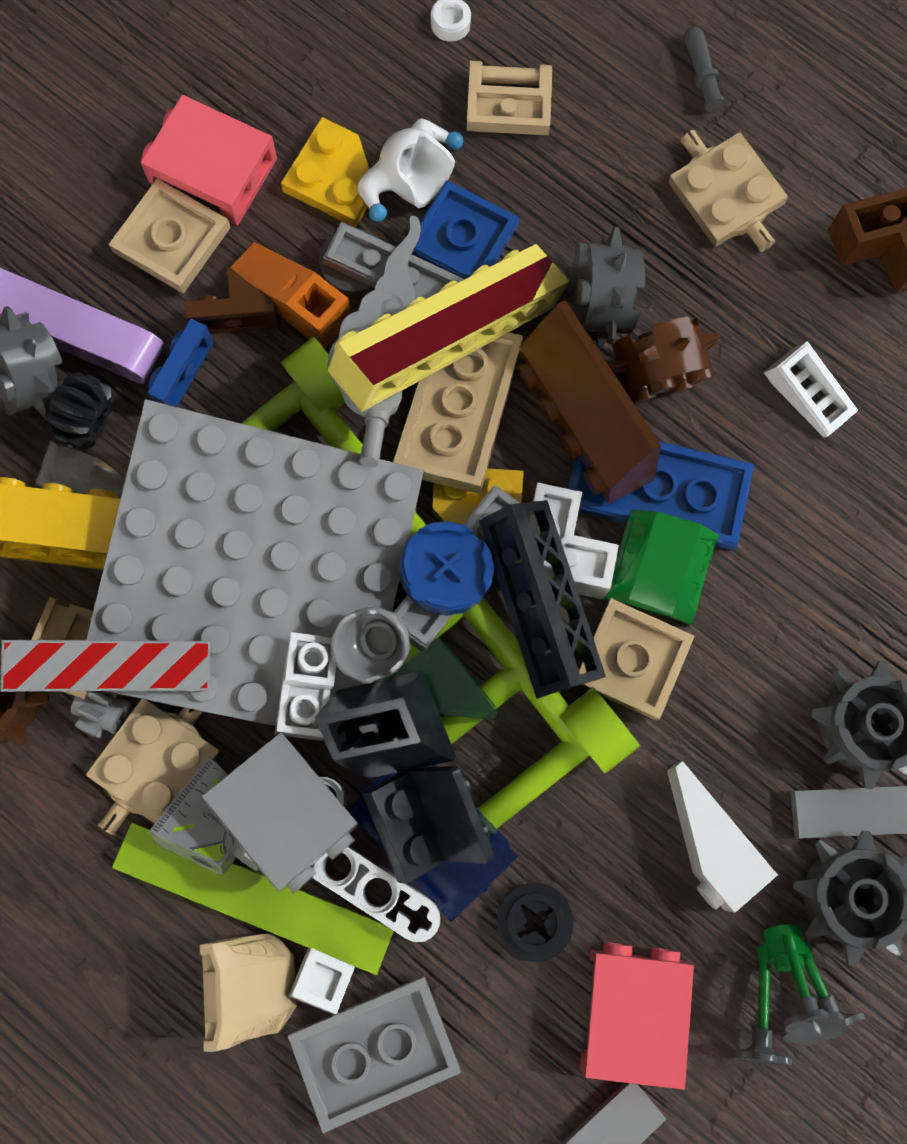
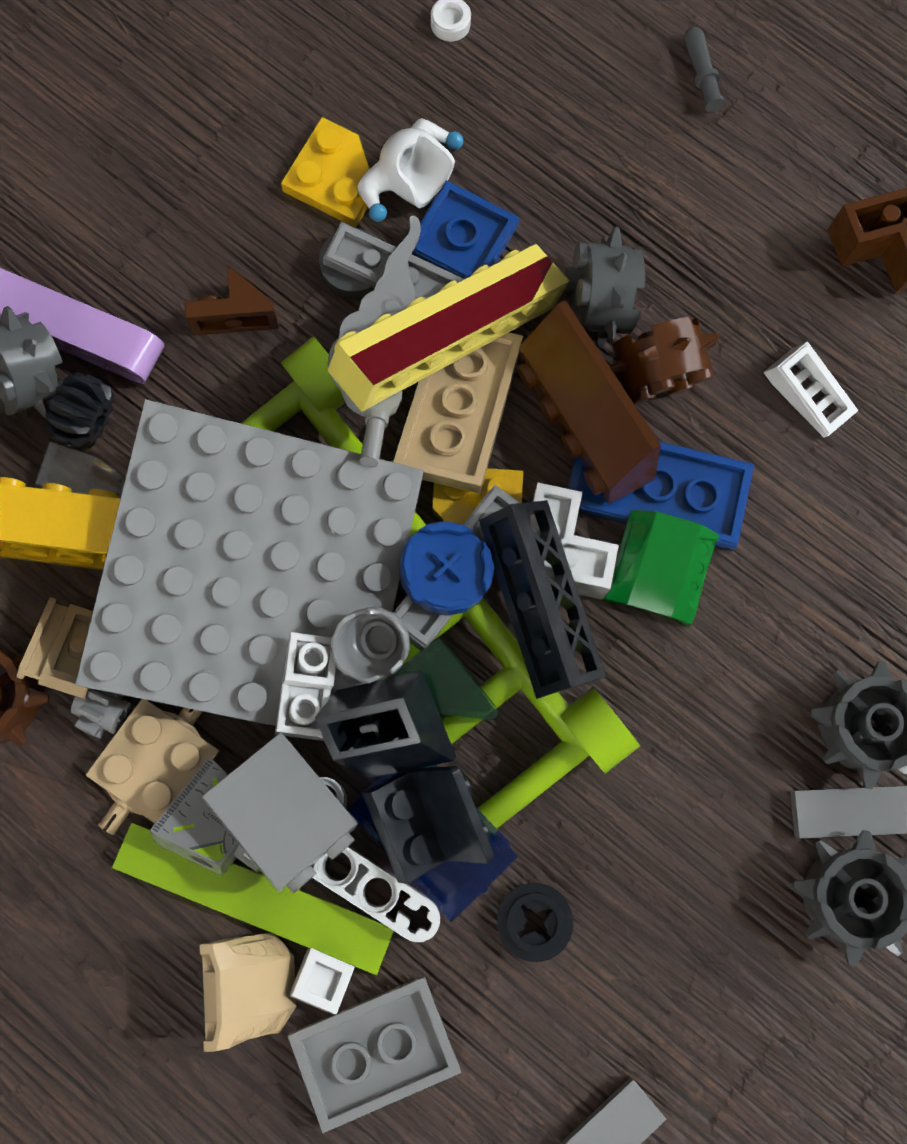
(105, 665): tile -> none
(170, 235): tan plate -> none
(186, 356): blue plate -> none
(210, 157): coral panel -> none
(296, 291): orange slope -> none
(509, 108): tan plate -> none
(638, 658): tan plate -> none
(638, 1017): coral panel -> none
(717, 849): white slope -> none
(727, 190): tan plate -> none
(816, 1019): plant -> none

